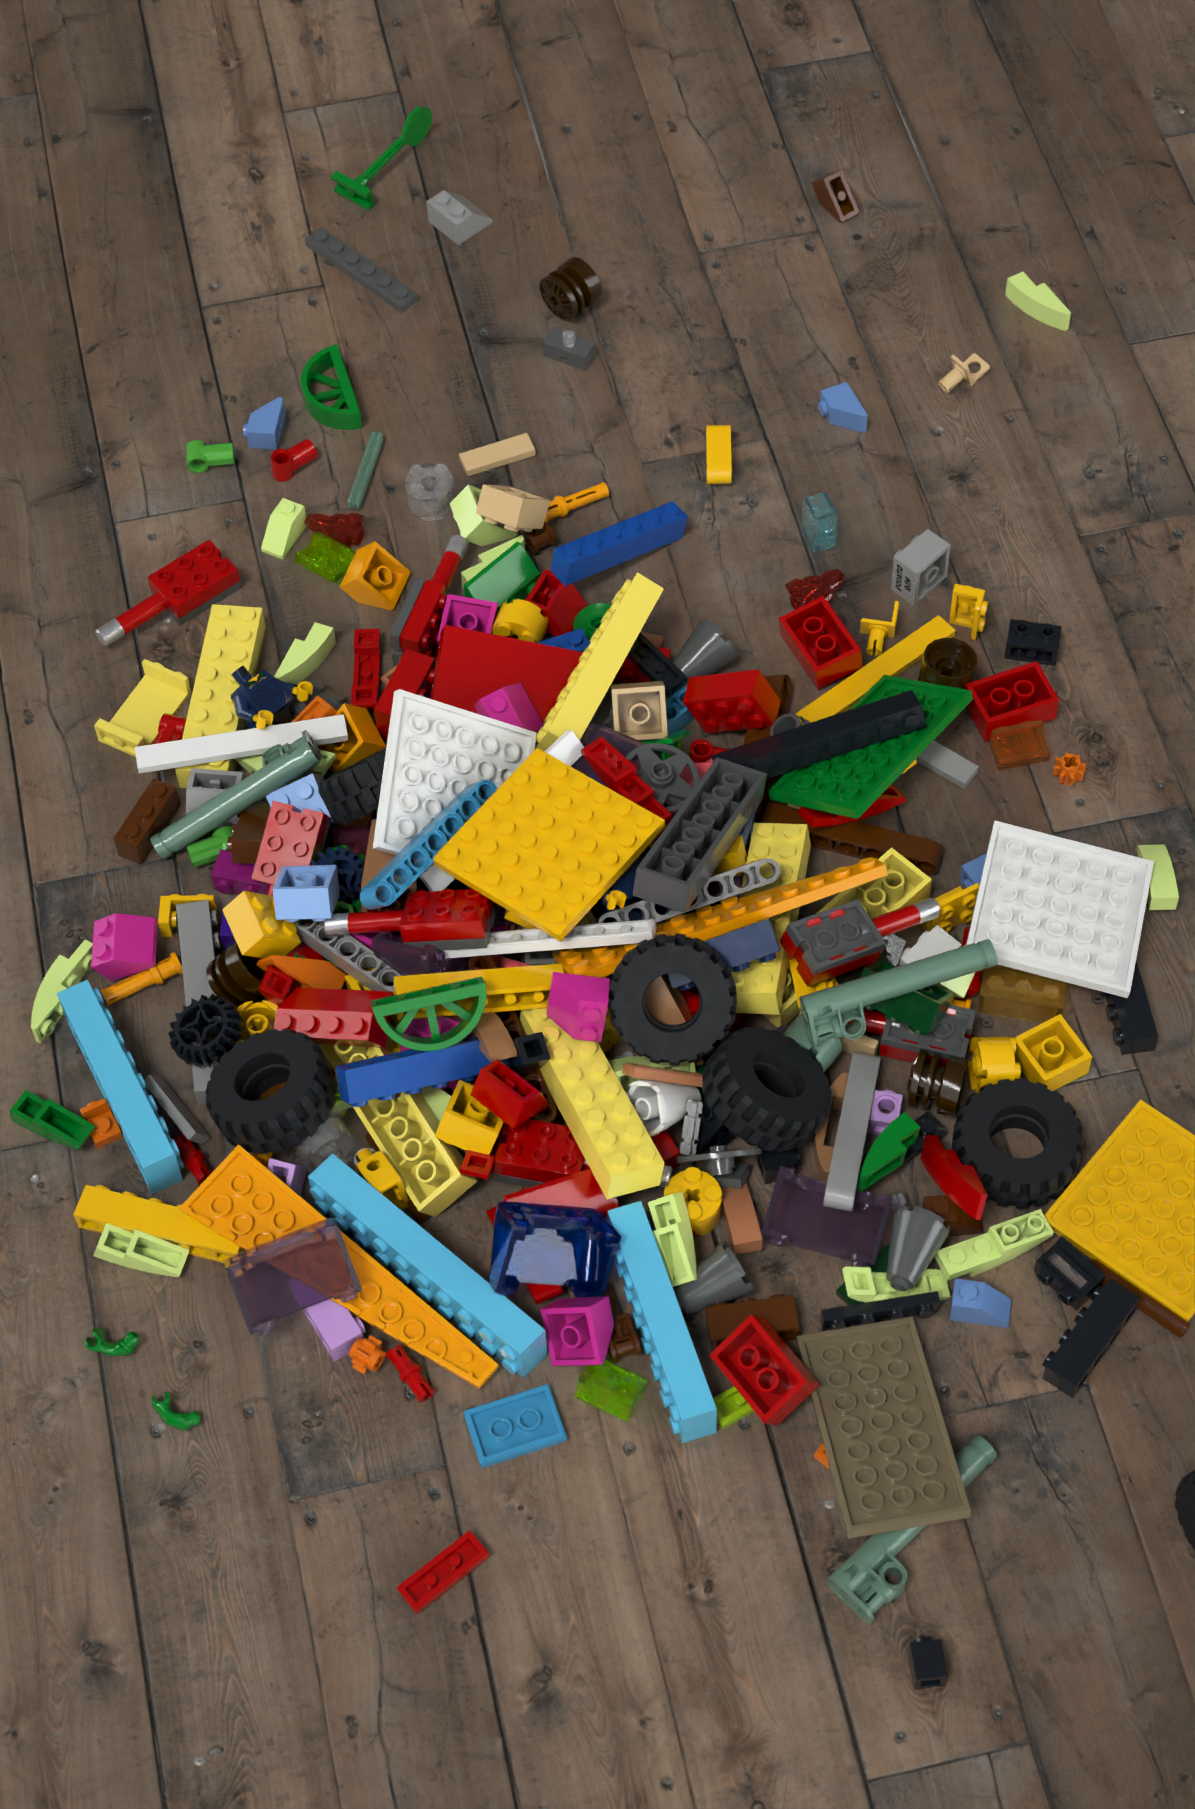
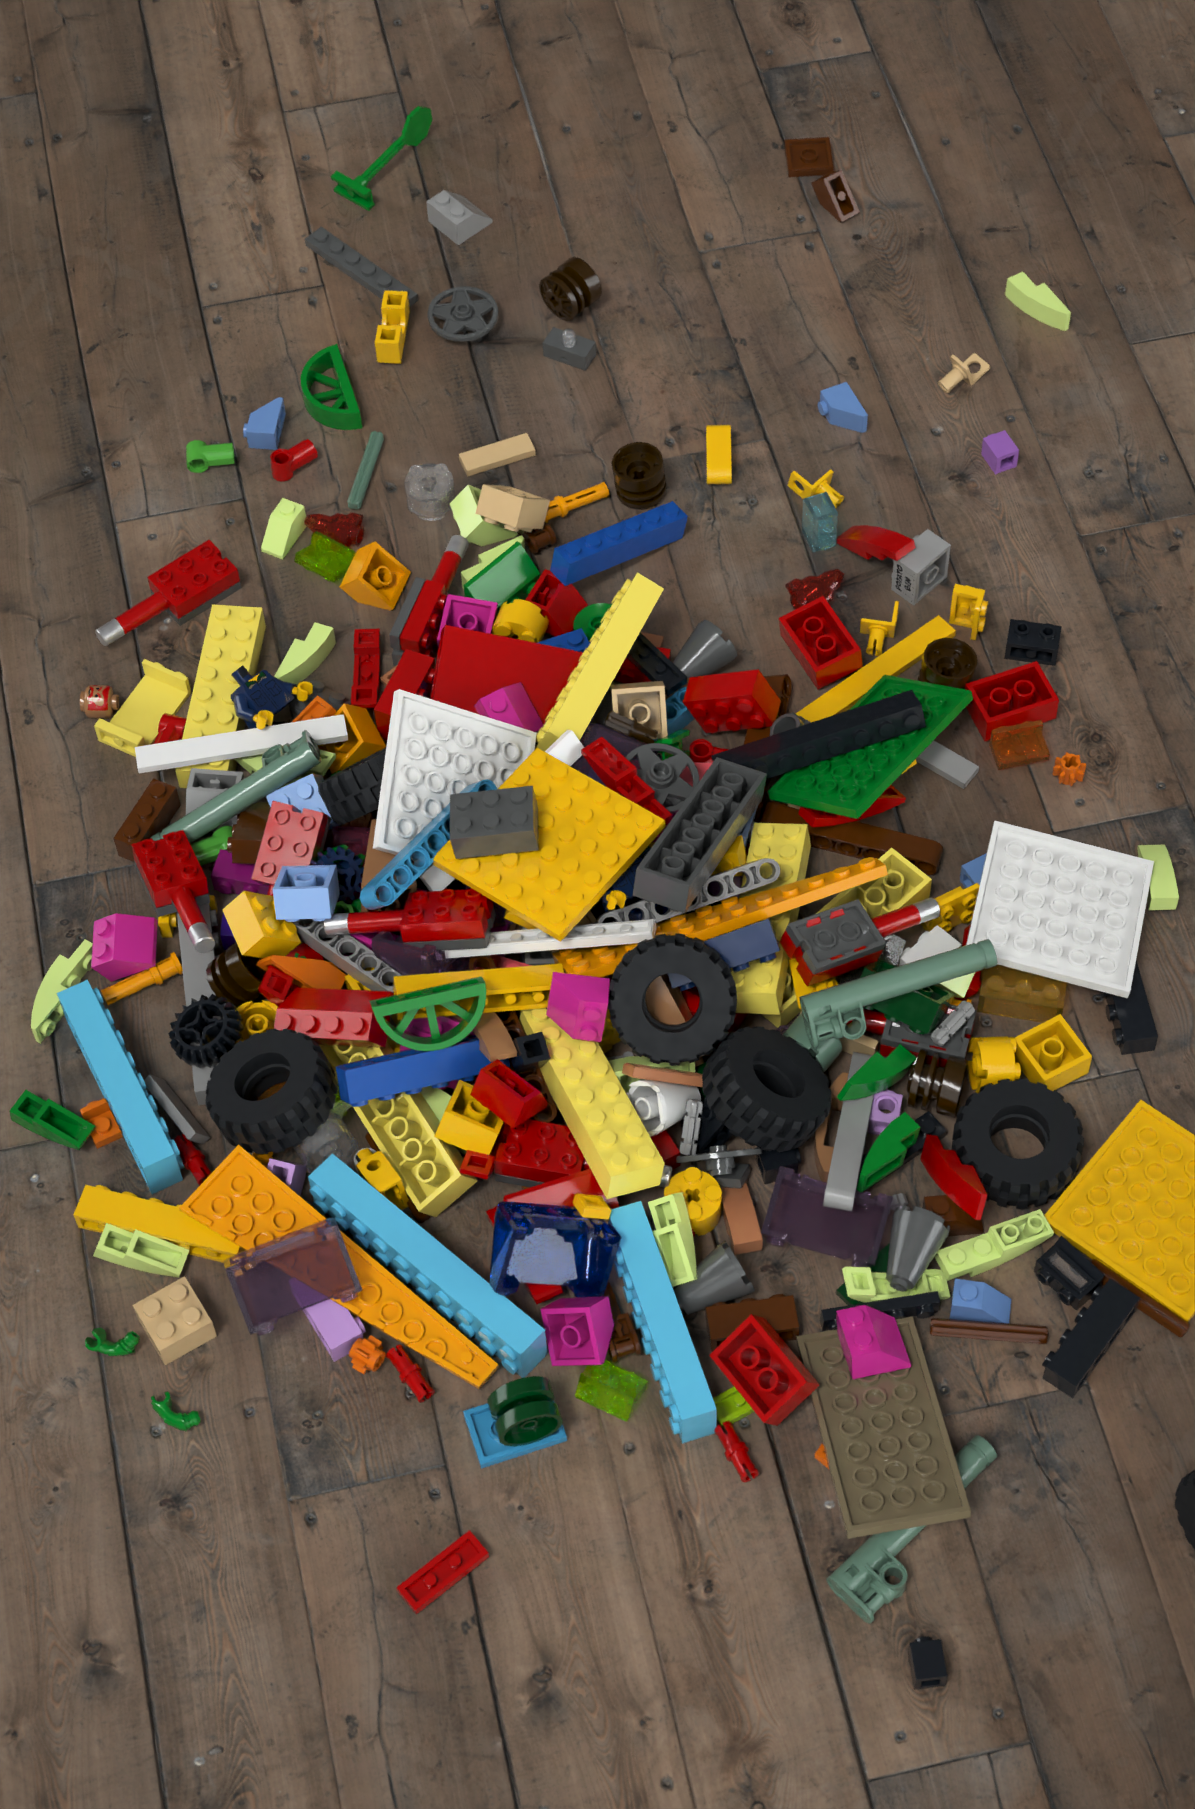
(99, 701): none -> medium nougat head
(174, 1320): none -> tan brick
(175, 883): none -> red piece
(392, 332): none -> yellow arch
(462, 313): none -> dark grey wheel
(494, 822): none -> dark grey brick
(524, 1411): none -> dark green wheel
(591, 1206): none -> yellow tile
(630, 727): none -> dark brown axle
(639, 475): none -> dark brown wheel
(736, 1451): none -> red pin
(808, 157): none -> reddish brown tile
(818, 487): none -> yellow bracket
(870, 1341): none -> dark pink slope
(876, 542): none -> red slope
(878, 1074): none -> green slope
(952, 1023): none -> light grey axle
(988, 1330): none -> reddish brown axle
(1000, 452): none -> medium lavender brick

